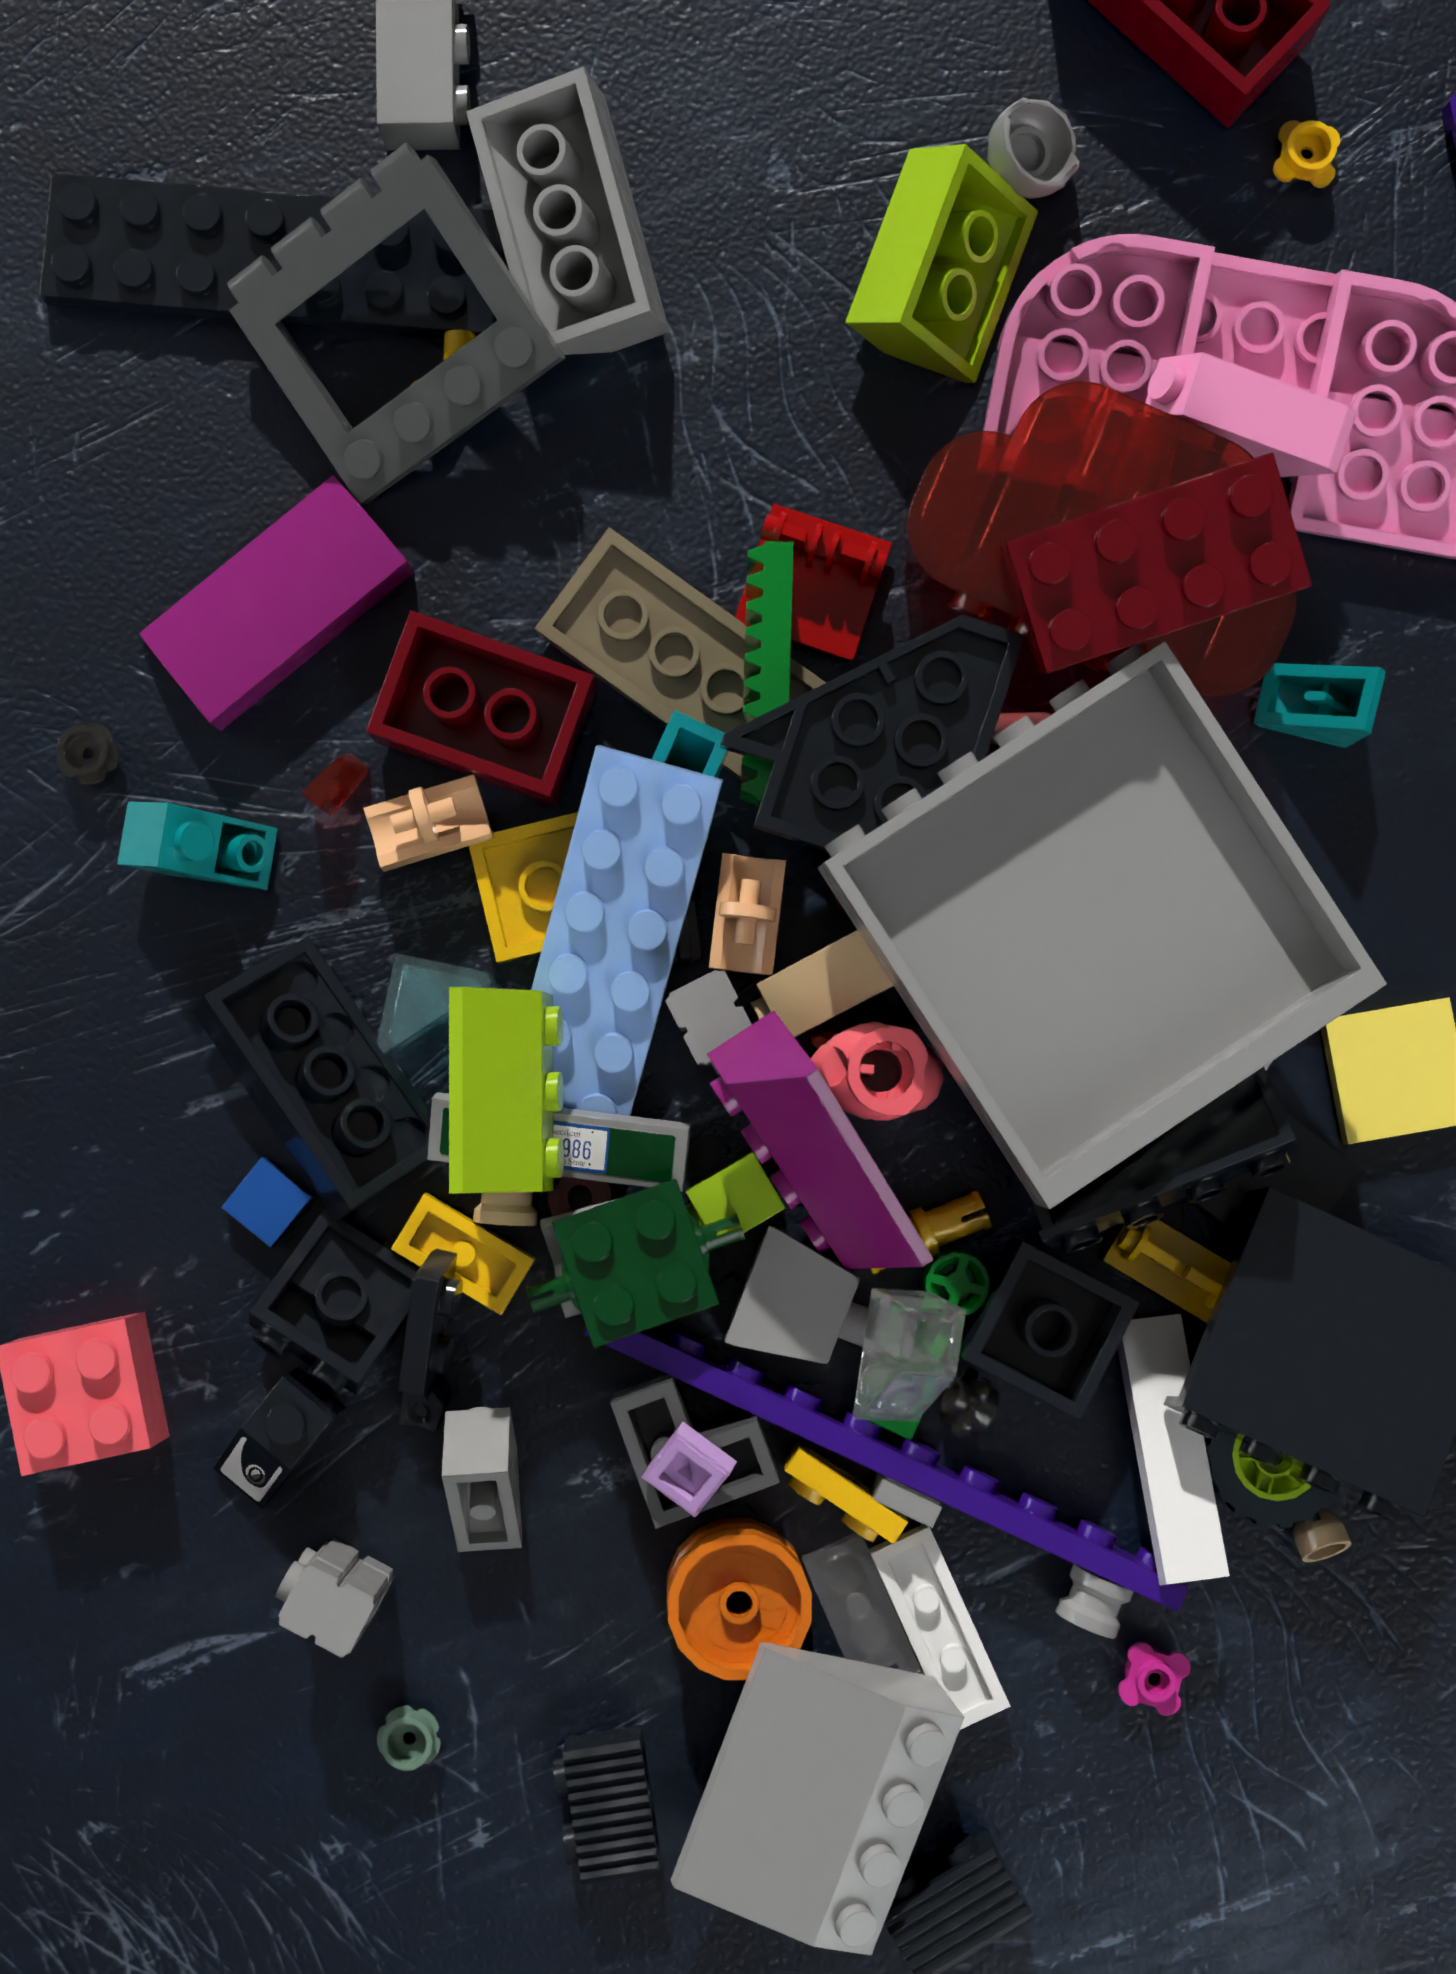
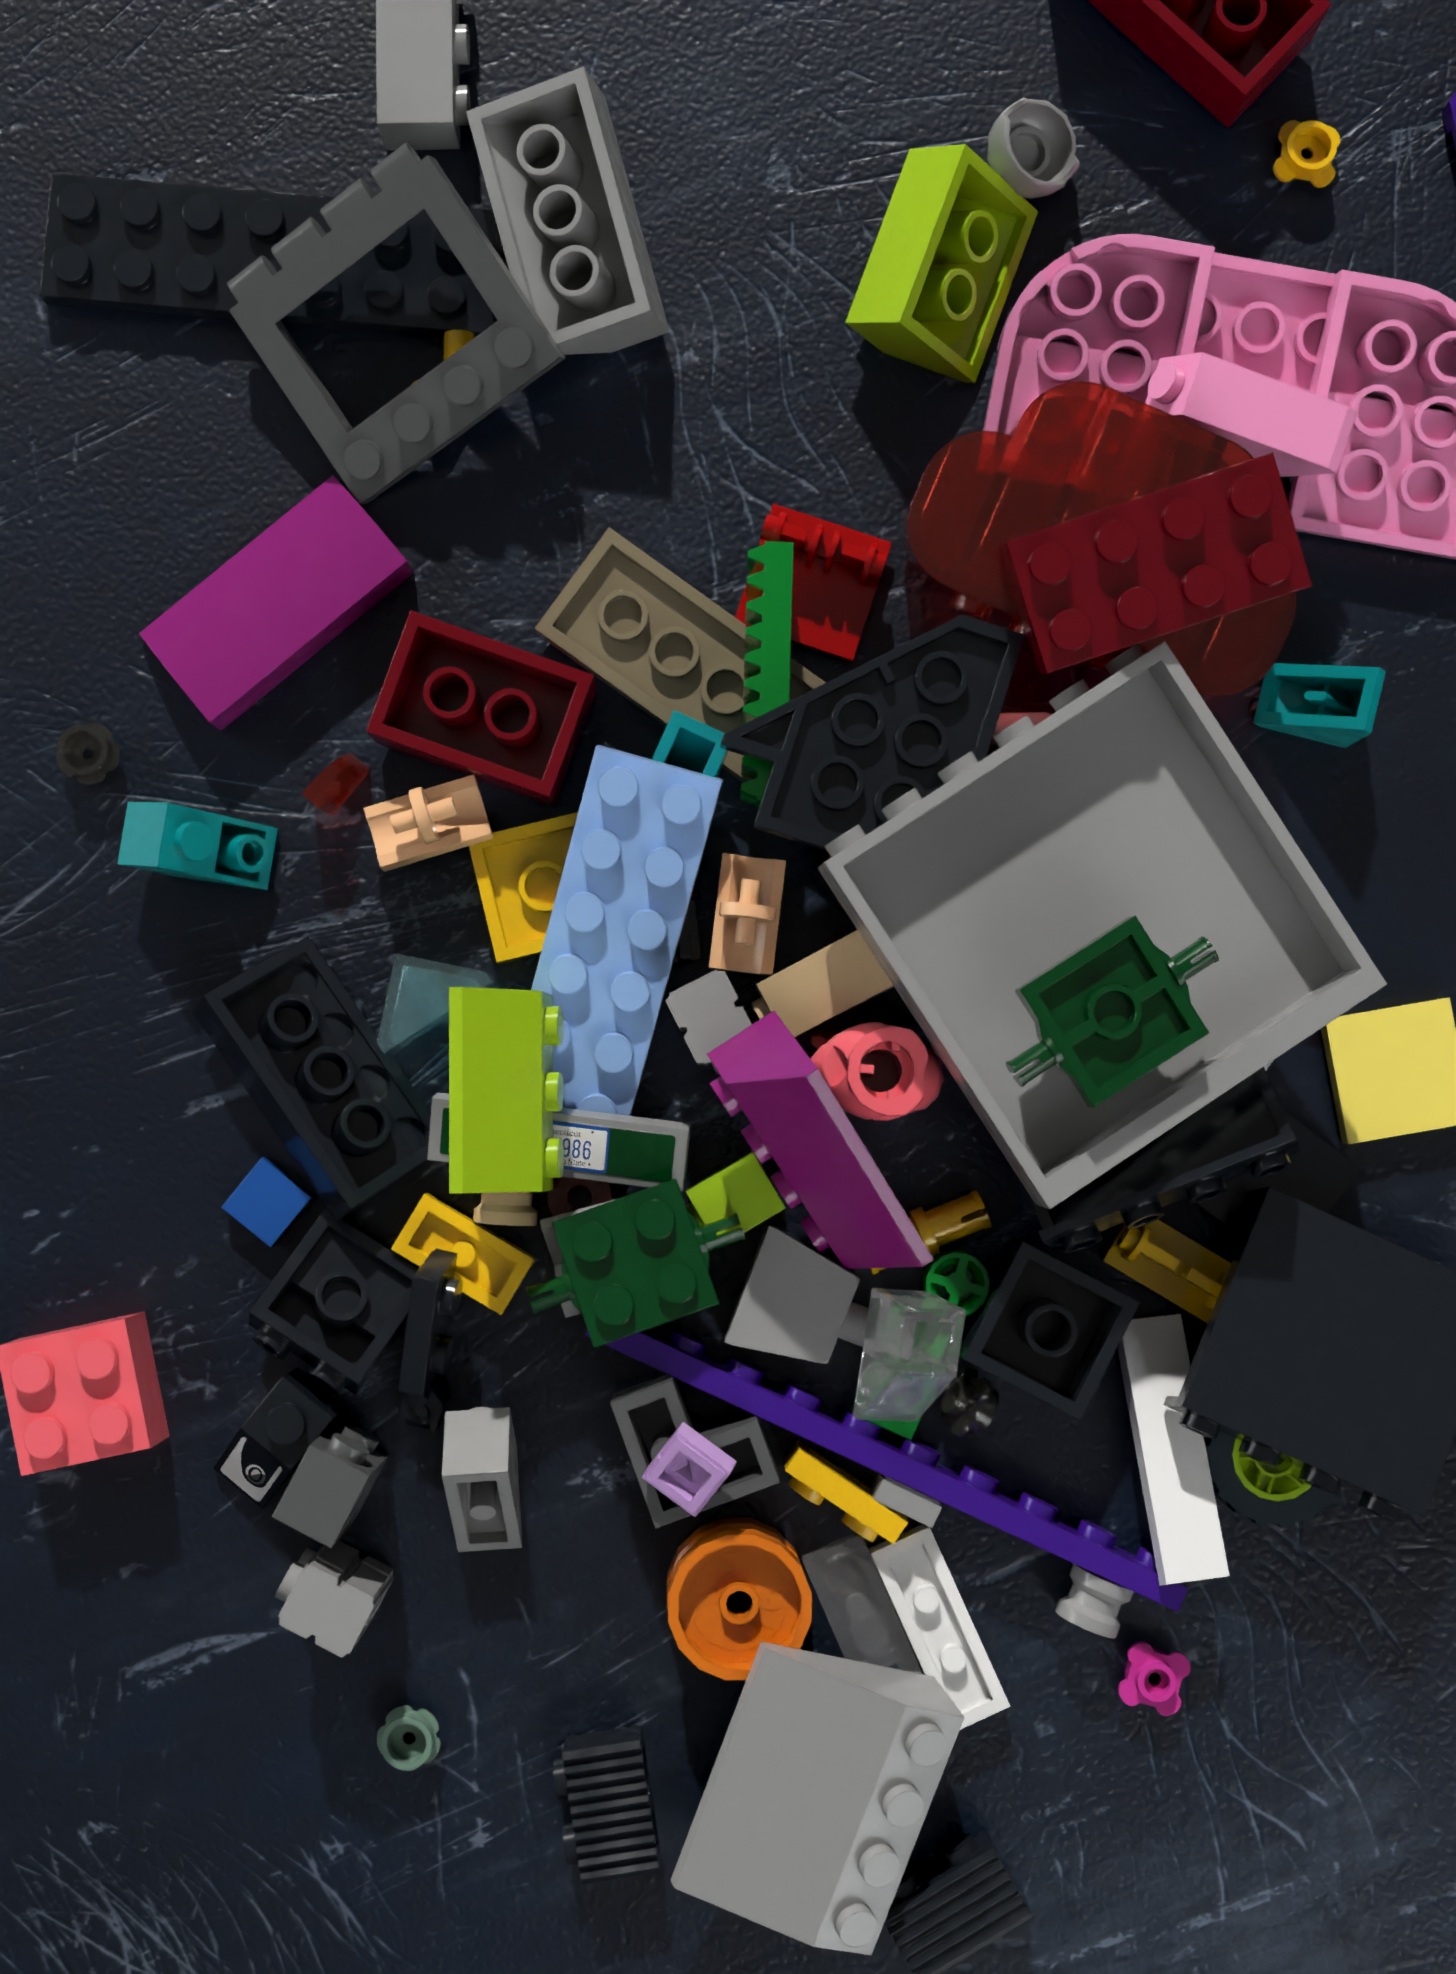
(331, 1483): none -> dark grey brick
(1112, 1011): none -> dark green plate
(1321, 1538): tan hinge -> none

